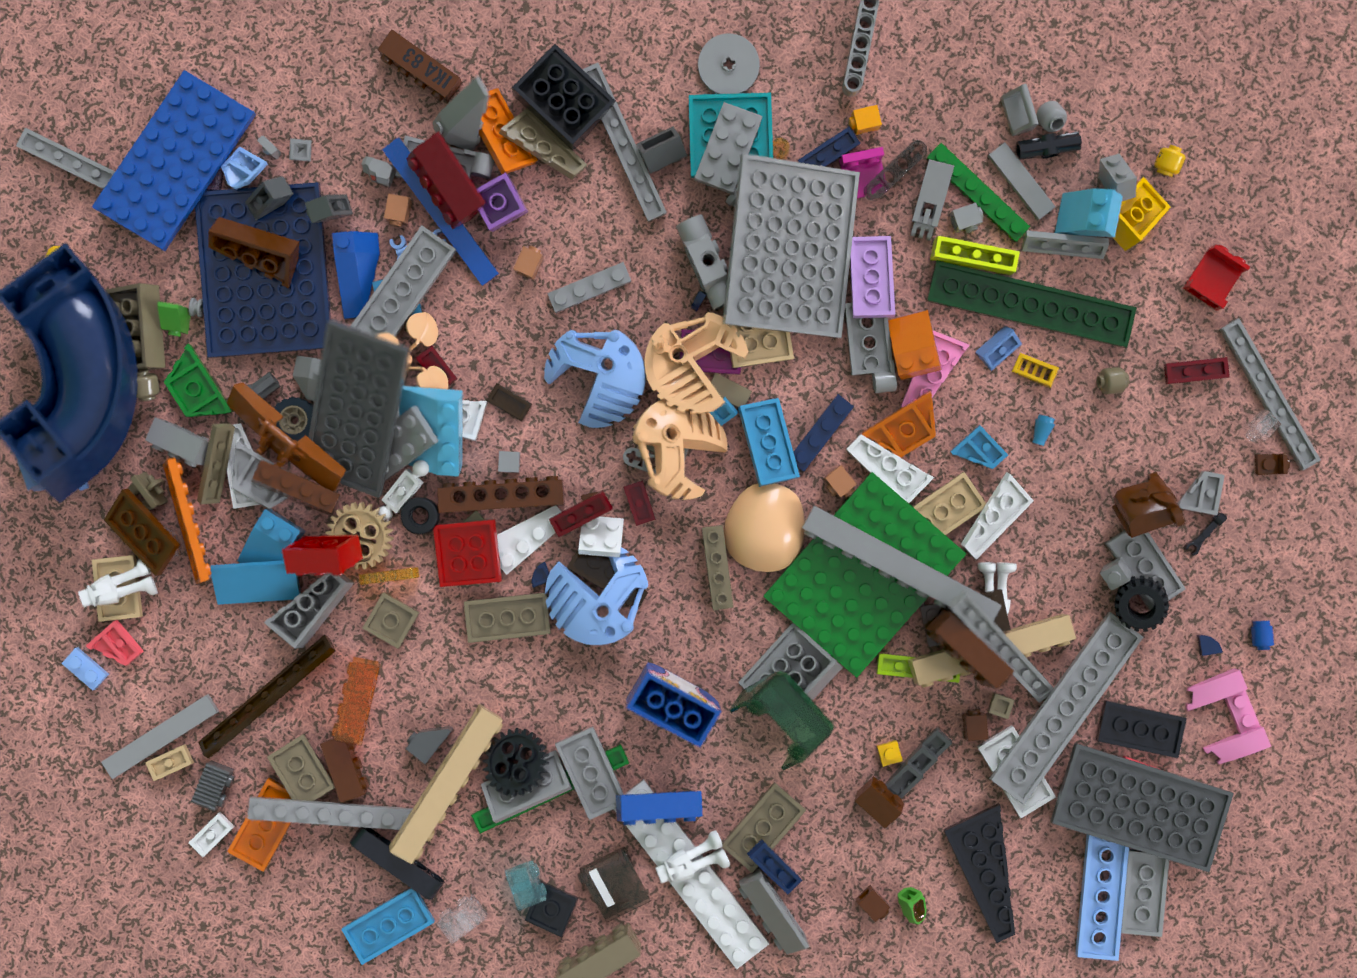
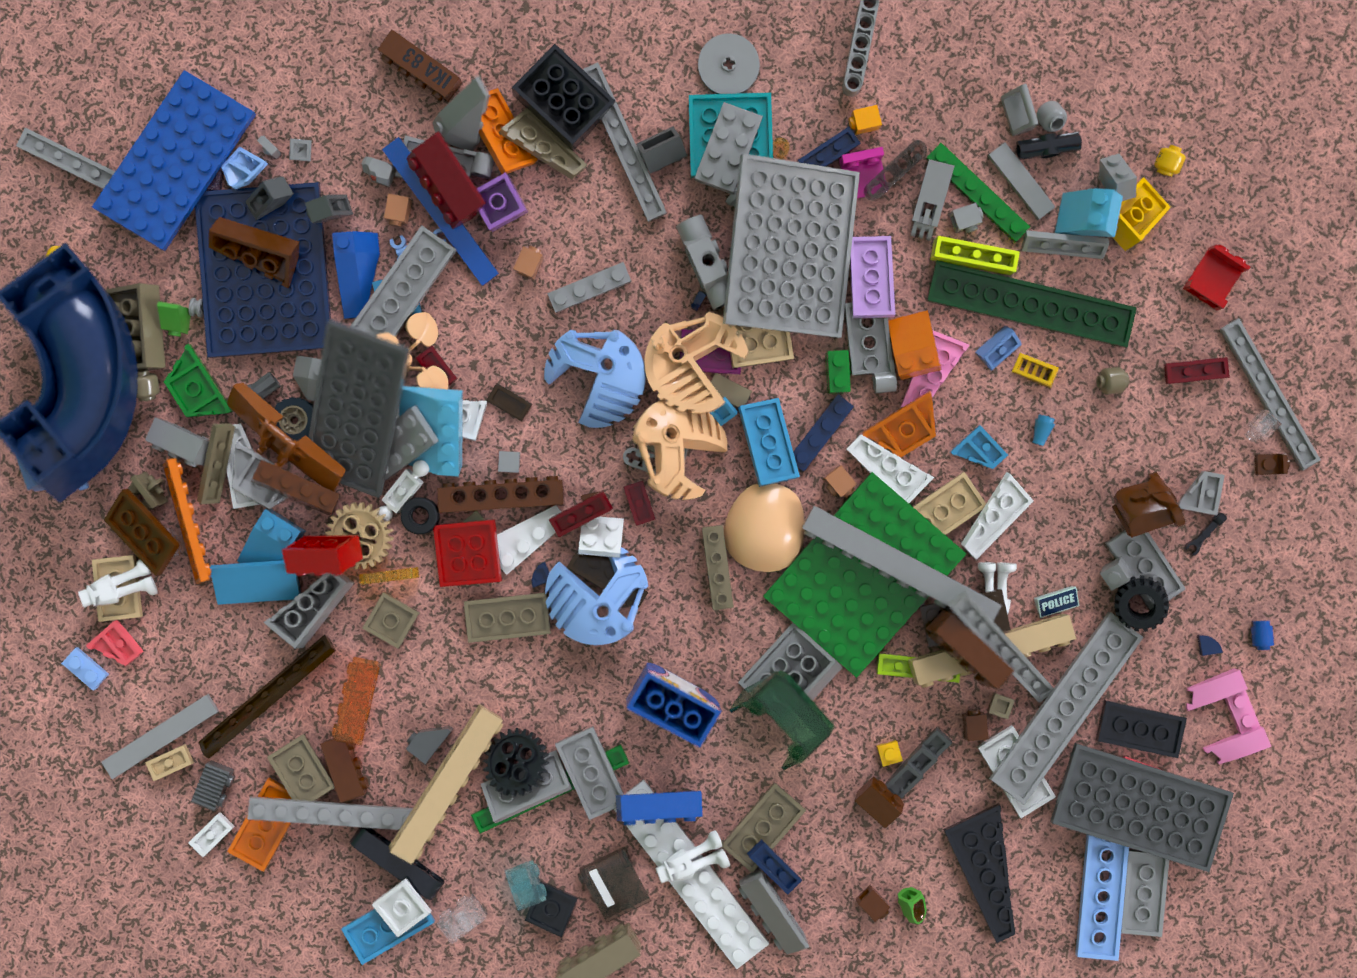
(401, 907): none -> white plate
(837, 372): none -> green brick
(1057, 601): none -> slope

